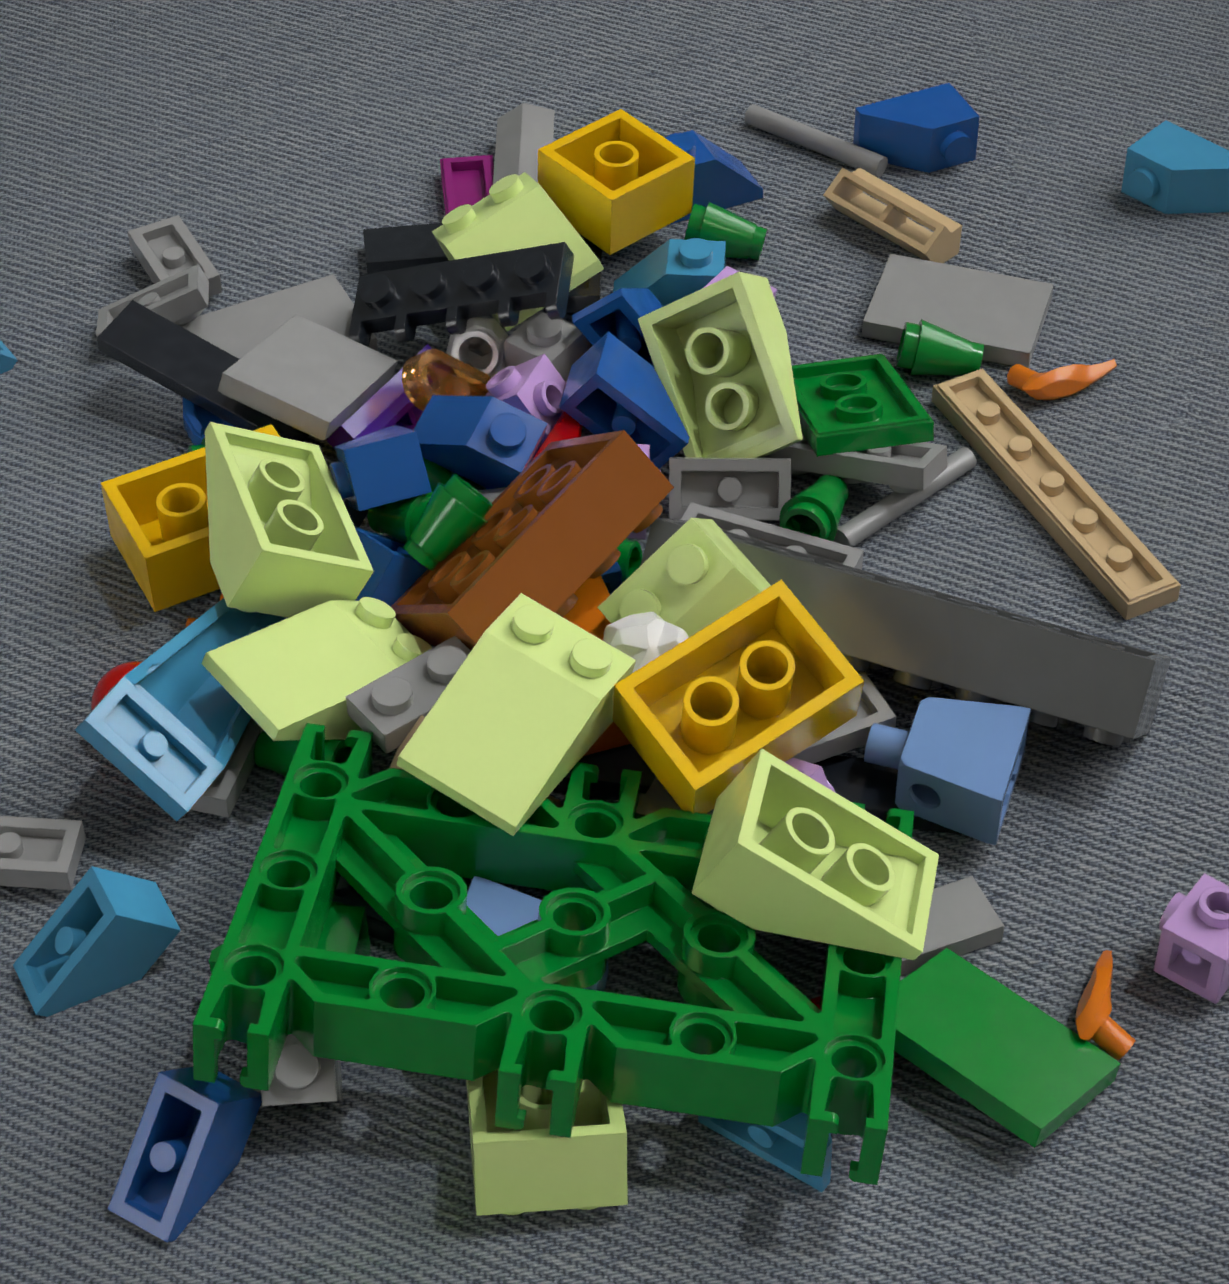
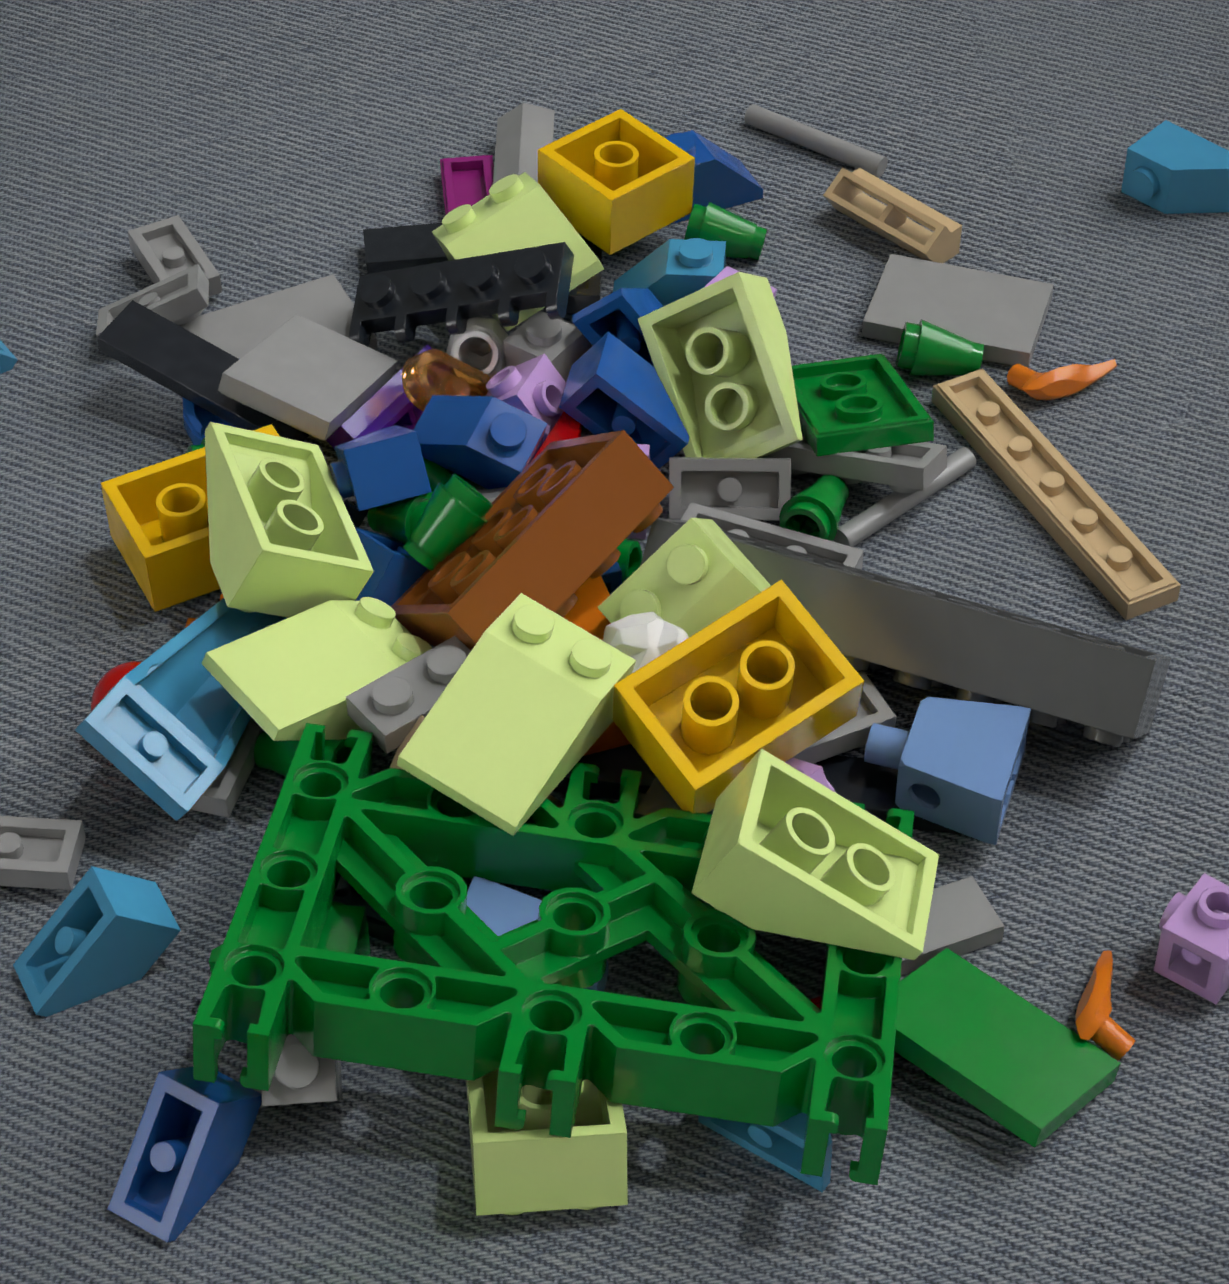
(920, 129): blue slope -> none

